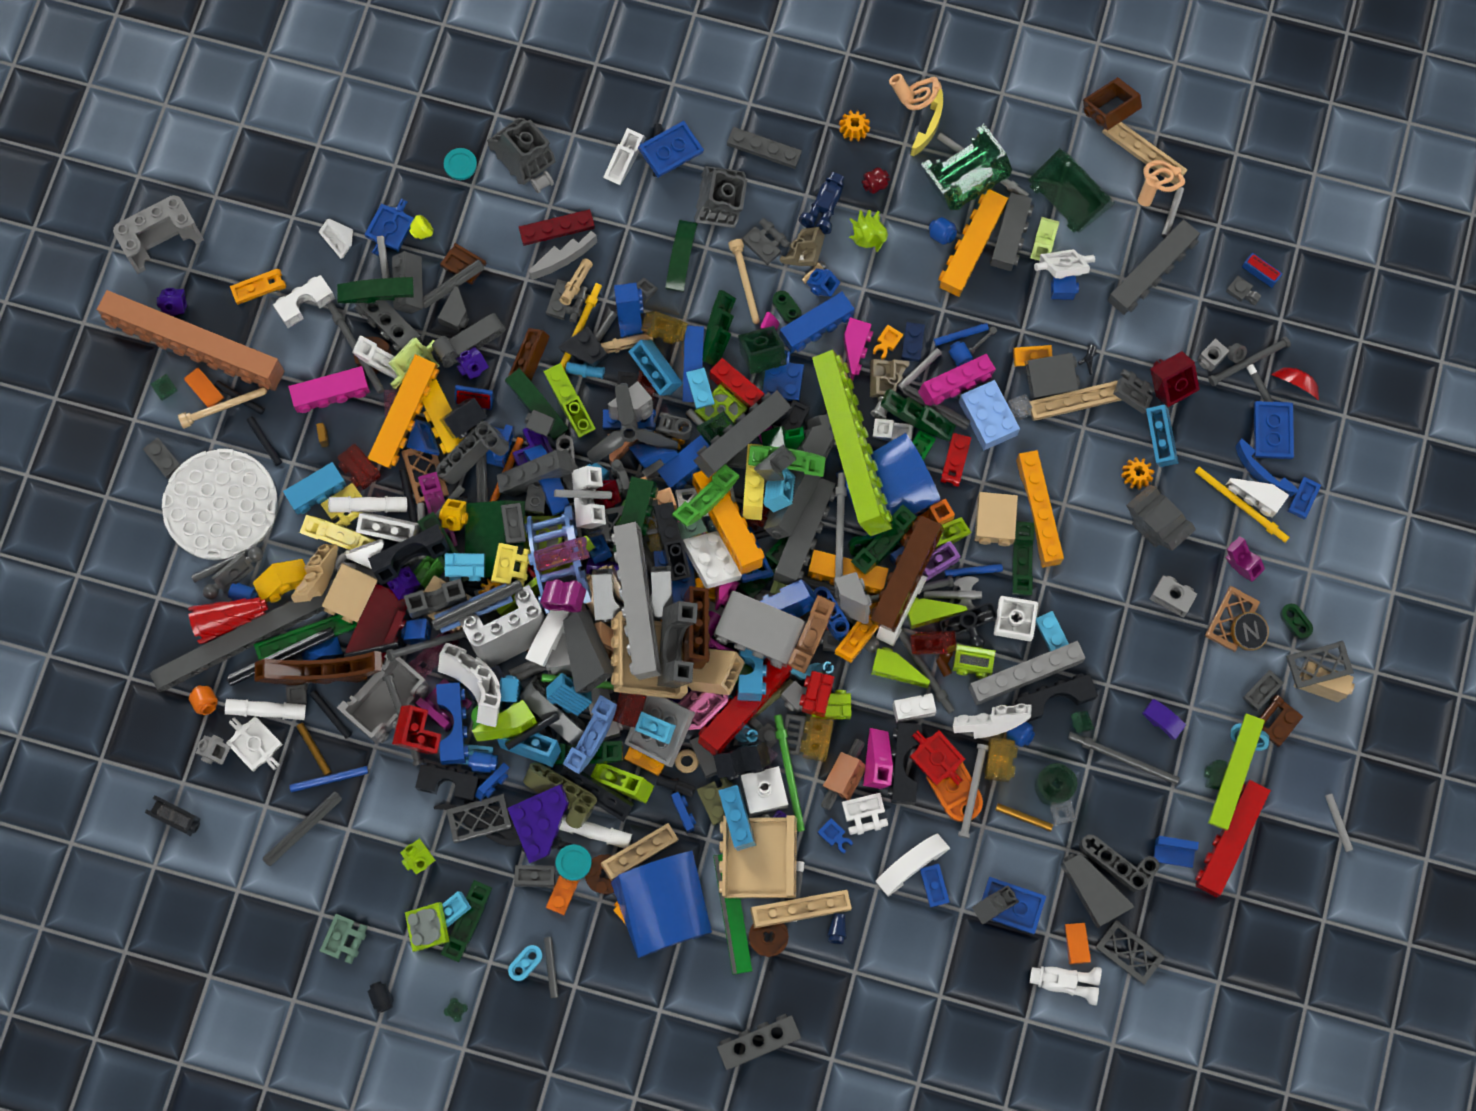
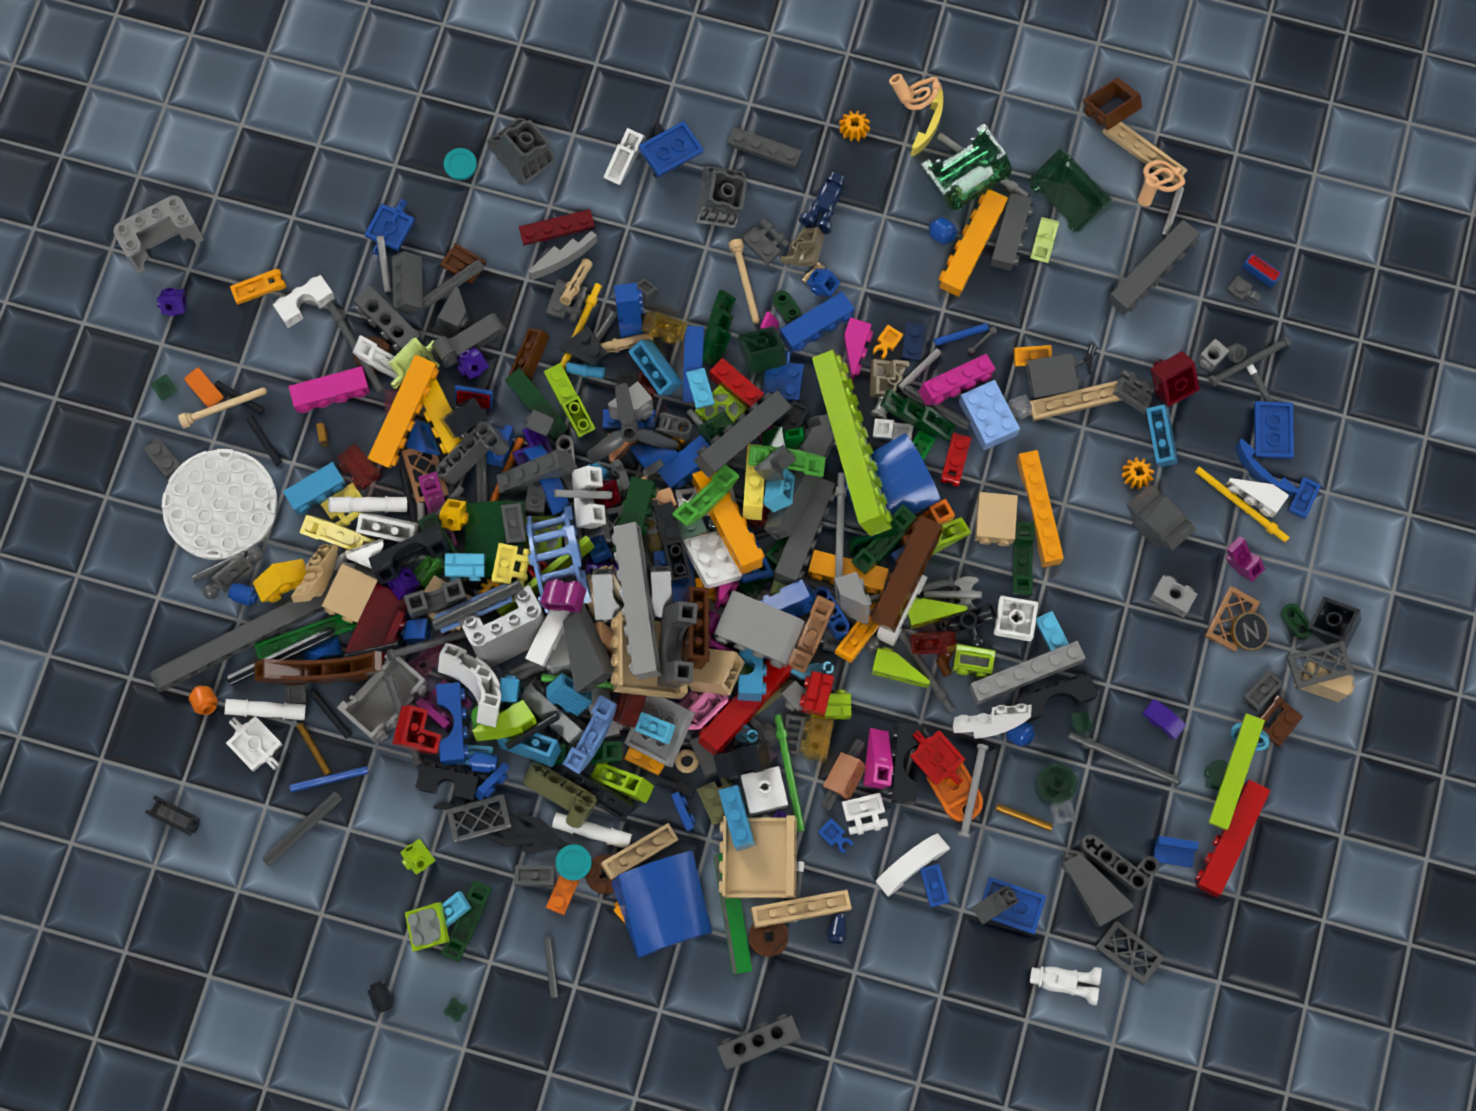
(190, 341): nougat brick -> none
(212, 749): light grey brick -> none
(222, 617): red cone -> none
(337, 236): white slope -> none
(338, 935): sand green plate -> none
(375, 289): dark green slope -> none
(421, 227): neon yellow cone -> none
(525, 963): medium azure plate -> none
(539, 821): dark purple plate -> none
(542, 181): light grey bush -> none
(561, 554): clear pink plate -> none
(681, 255): dark green slope -> none
(869, 231): lime hair -> none
(875, 180): dark red piece -> none
(914, 708): white brick -> none
(941, 560): medium lavender brick -> none
(960, 353): blue brick -> none
(974, 570): blue bar -> none
(1000, 760): clear yellow brick -> none
(1064, 263): white plate -> none
(1064, 288): blue brick -> none
(1077, 943): orange slope -> none
(1299, 379): red piece -> none
(1335, 622): none -> black slope
(1339, 822): light grey bar -> none

